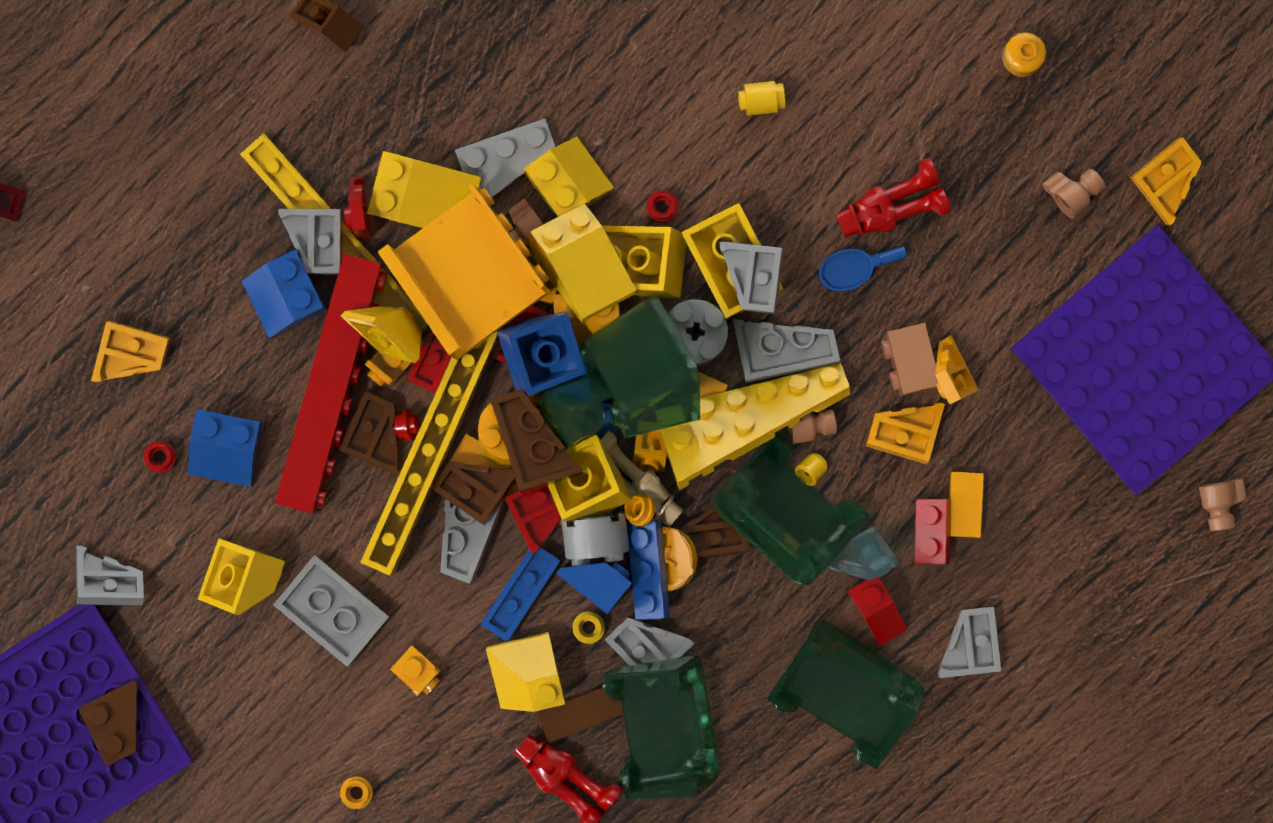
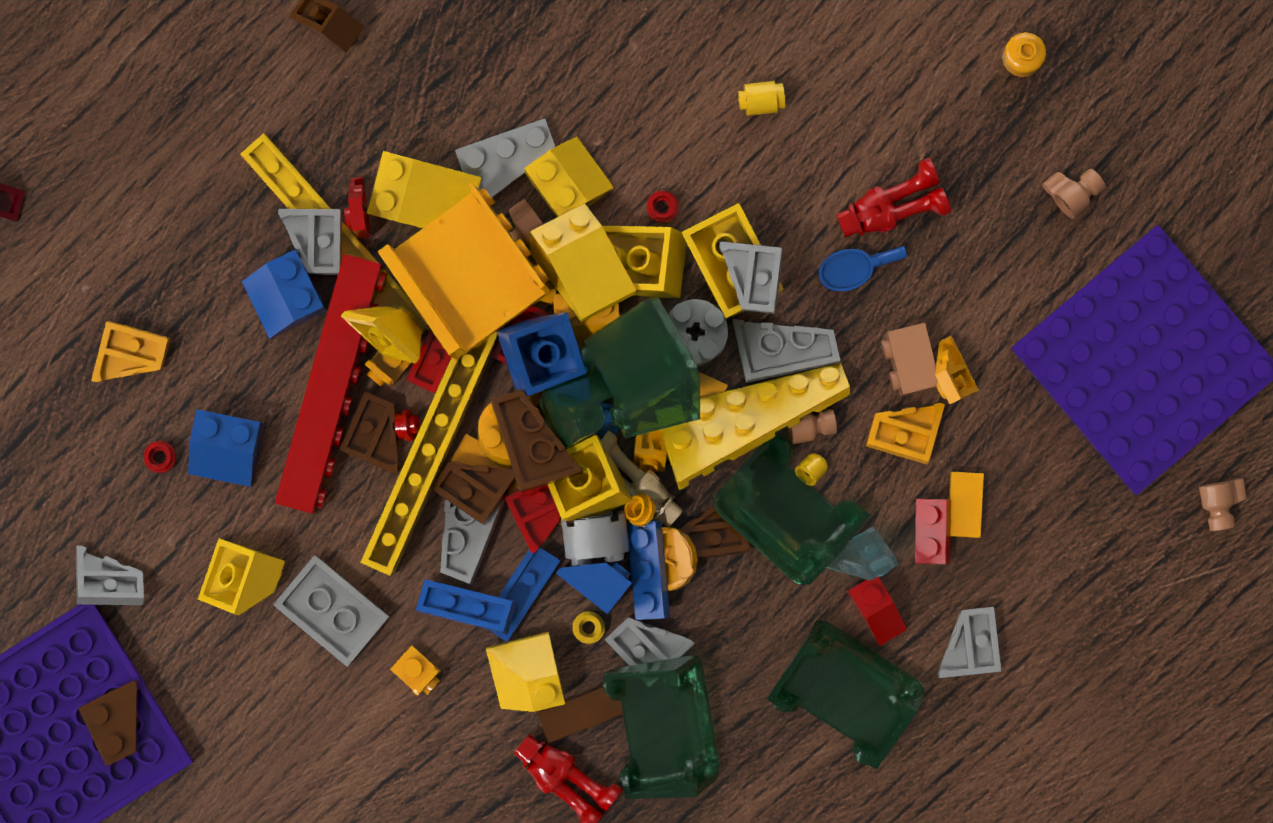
(349, 800): light orange plate -> none
(466, 606): none -> blue plate
(1168, 178): light orange wing -> none

